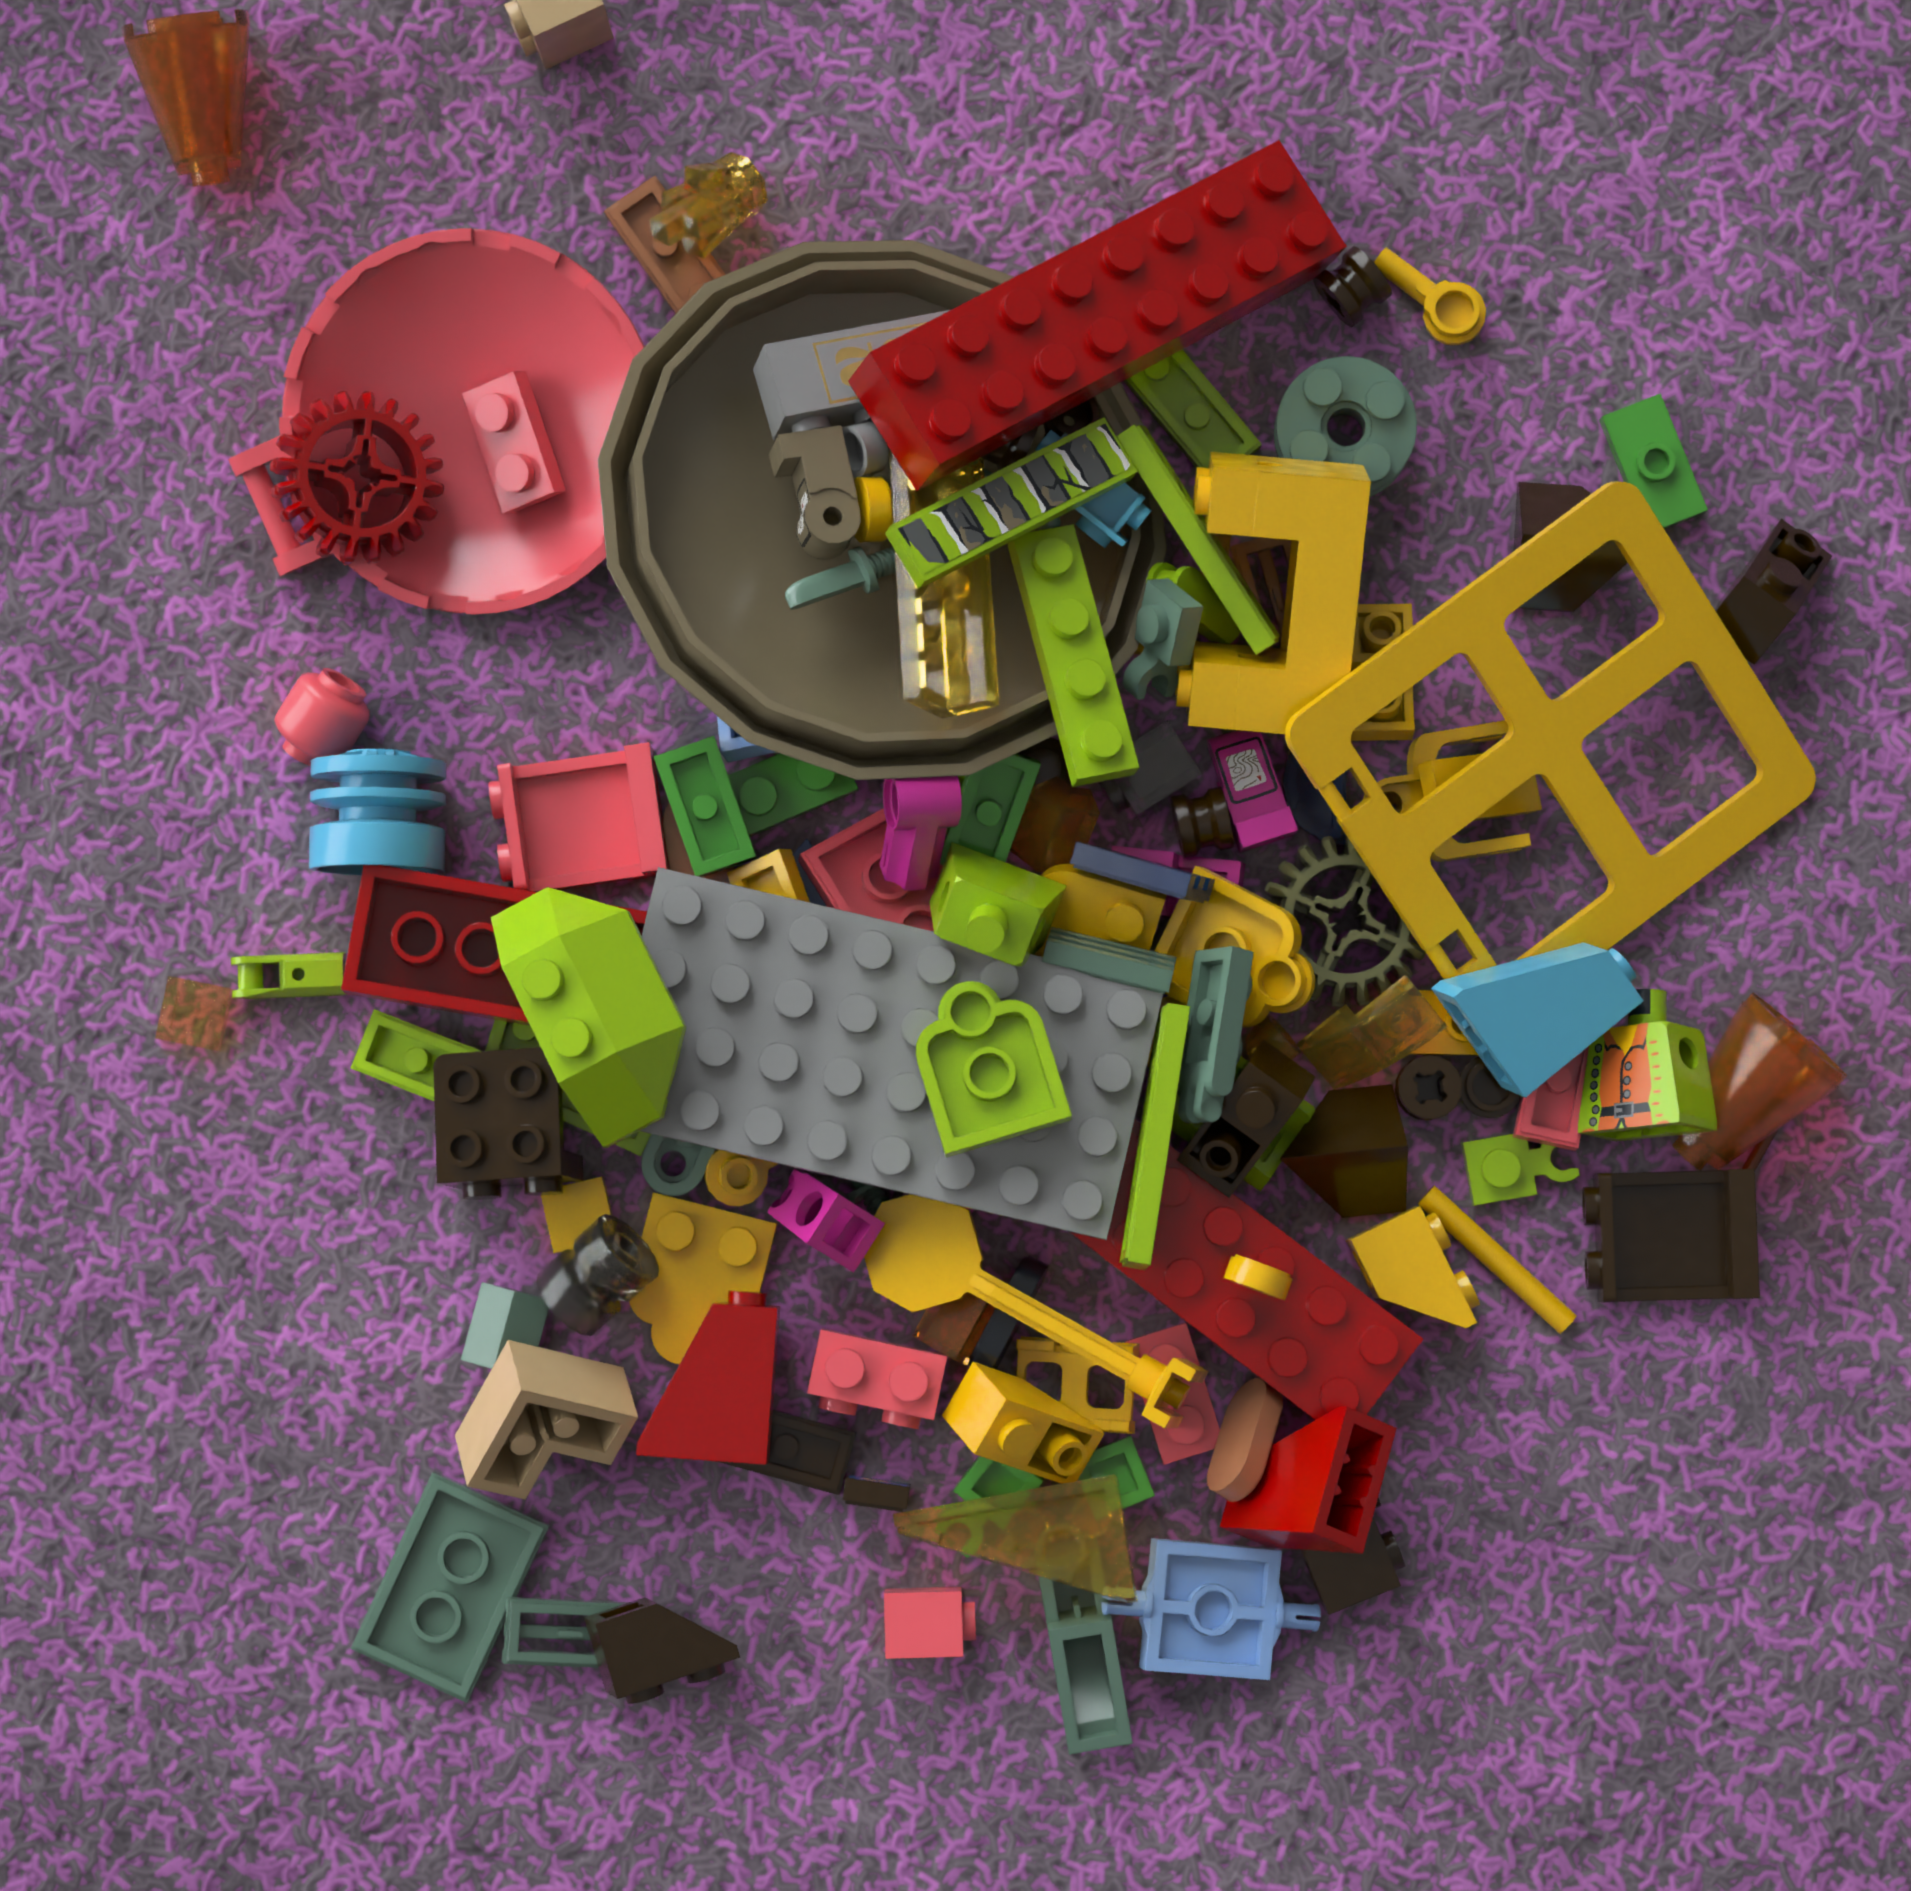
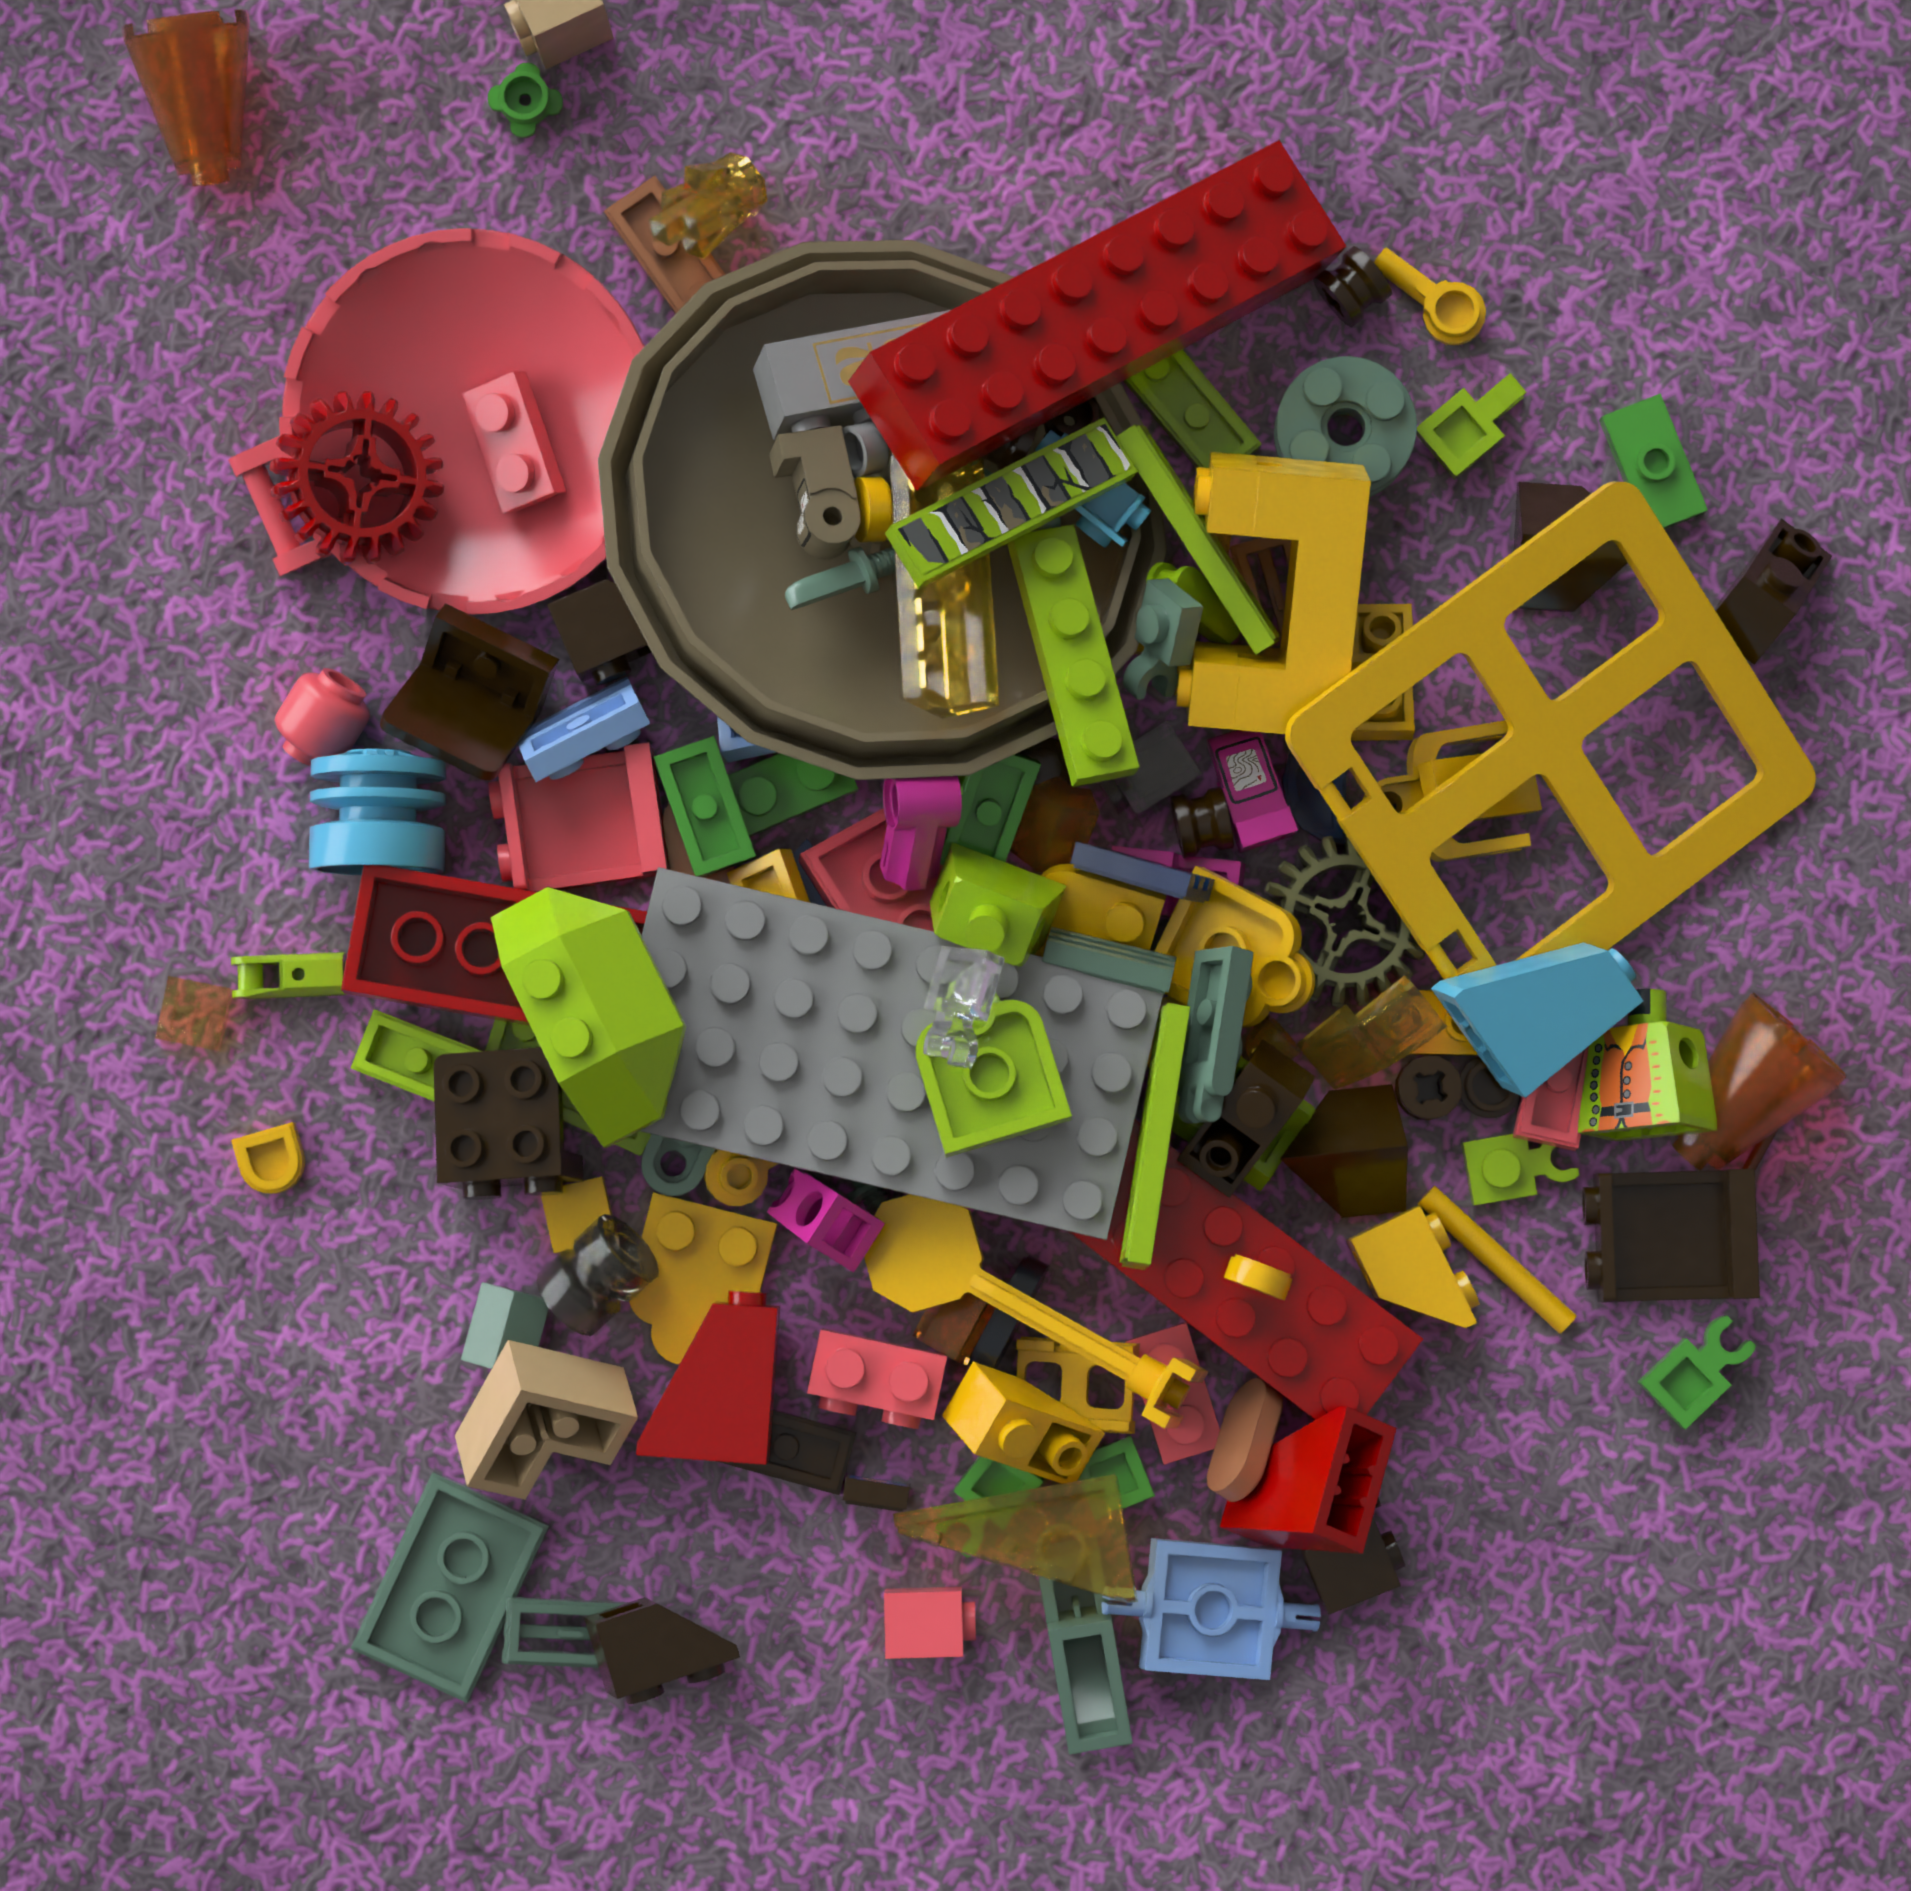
(271, 1158): none -> yellow tile
(471, 694): none -> dark brown bracket
(522, 82): none -> bright green plate
(598, 632): none -> dark brown slope
(598, 721): none -> light blue plate
(958, 994): none -> clear plate
(1466, 428): none -> lime plate
(1689, 1378): none -> bright green plate

